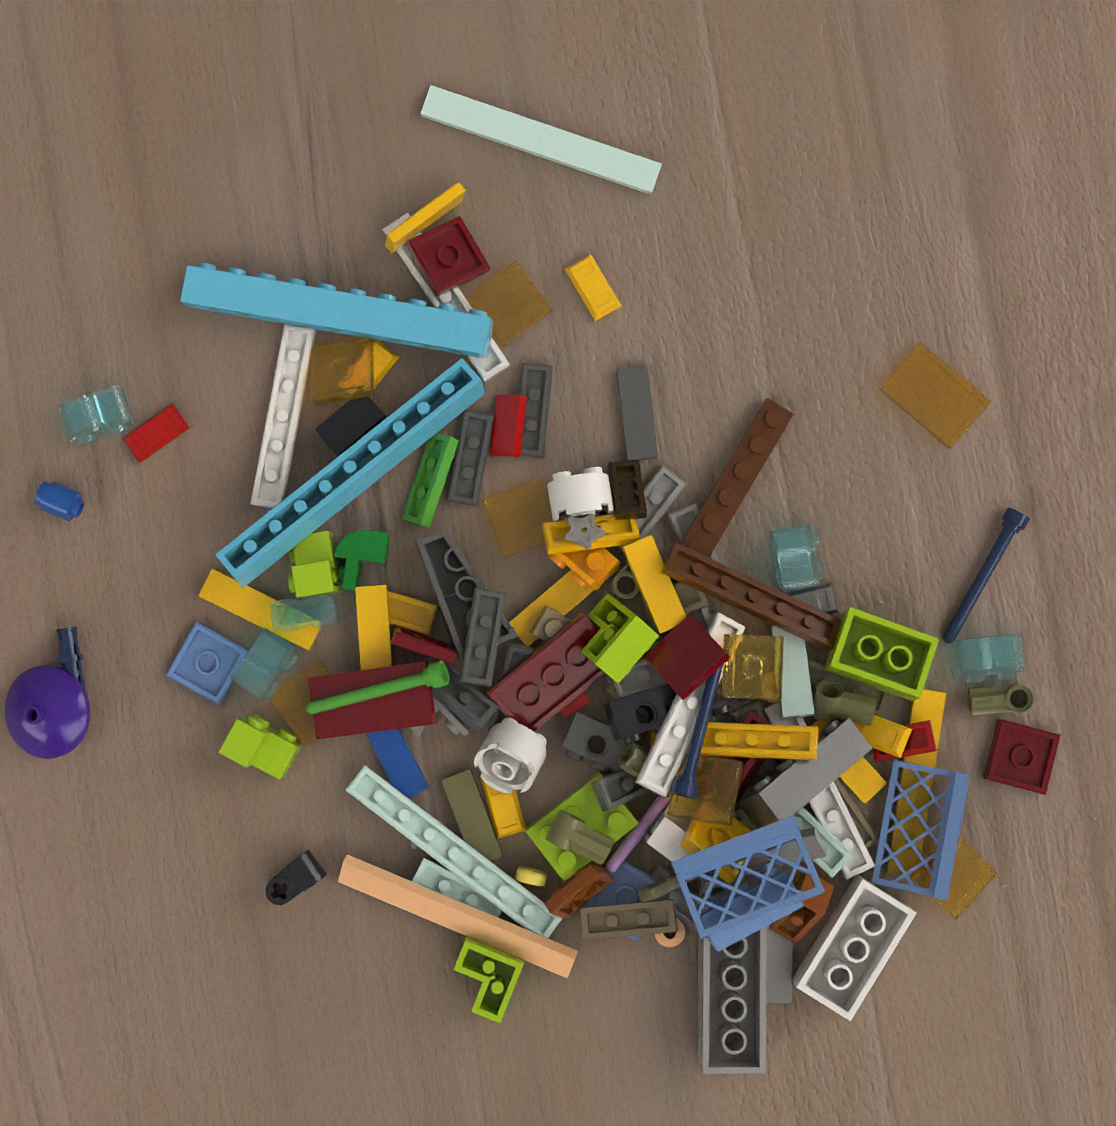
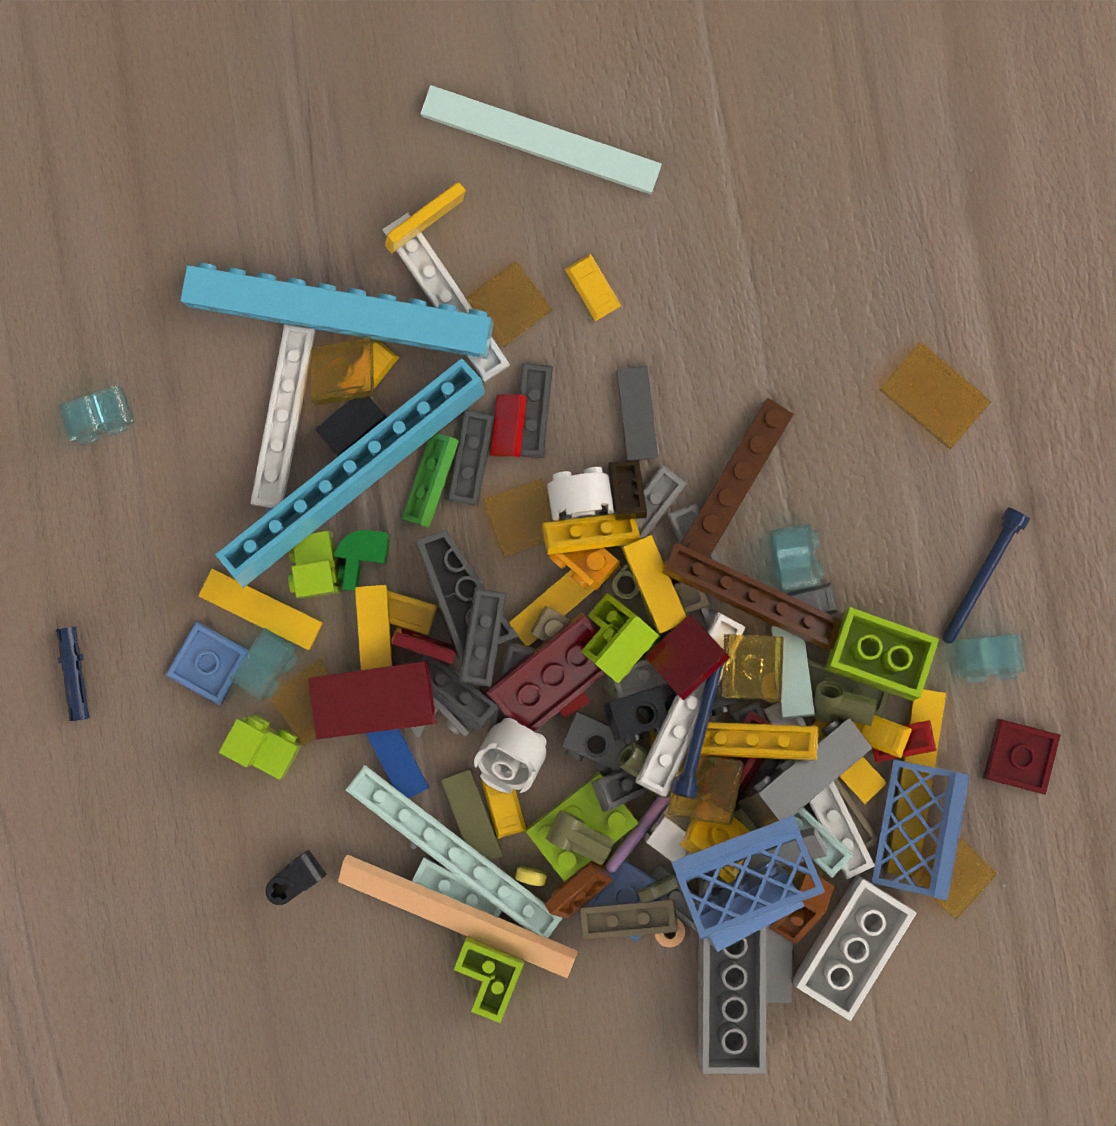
(59, 500): blue brick -> none
(60, 710): dark purple dish -> none
(155, 433): red tile -> none
(312, 611): clear light blue brick -> none
(434, 675): bright green piece -> none
(448, 256): dark red tile -> none
(580, 538): light grey plate -> none
(997, 699): olive piece -> none

